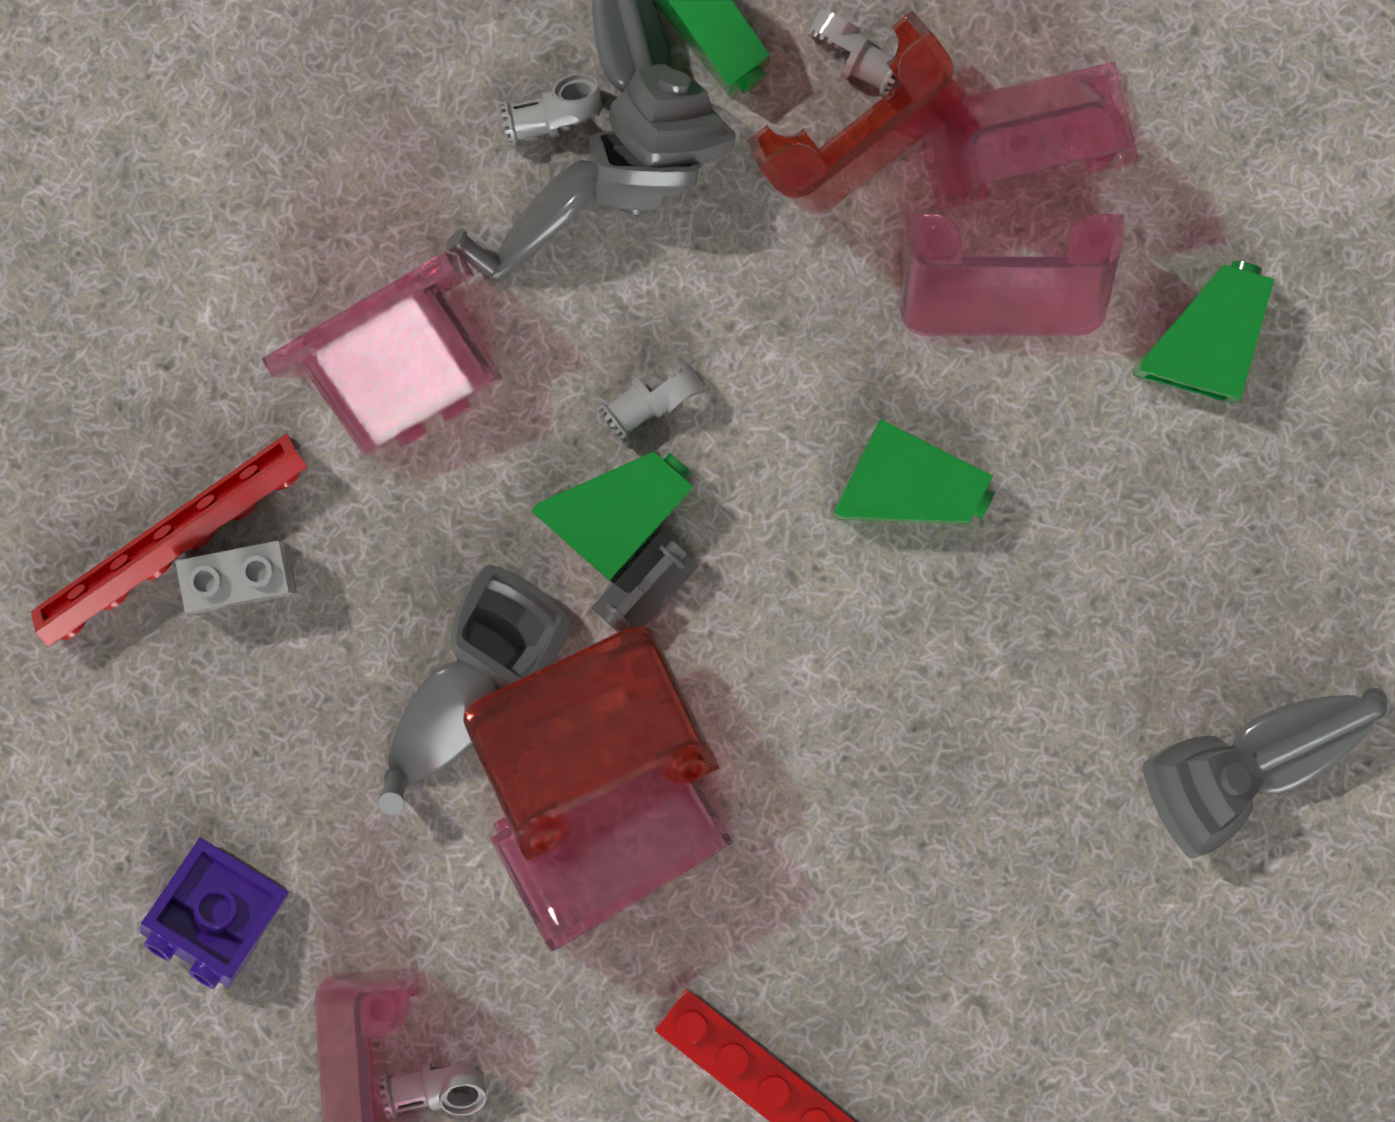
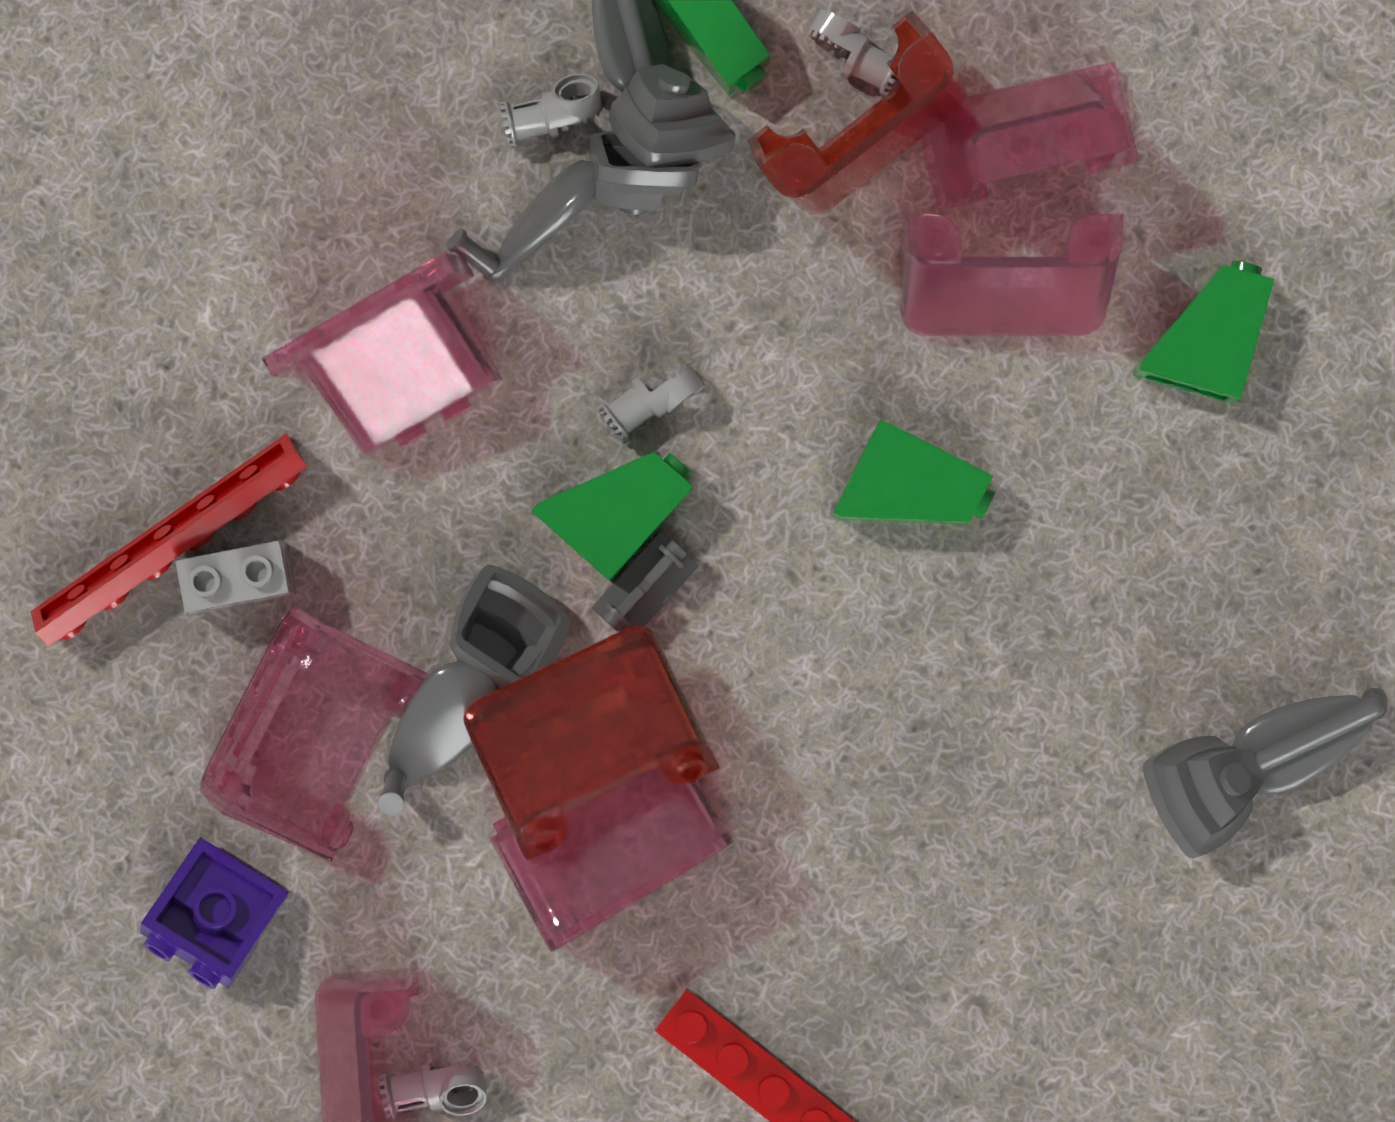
(306, 732): none -> clear pink windscreen

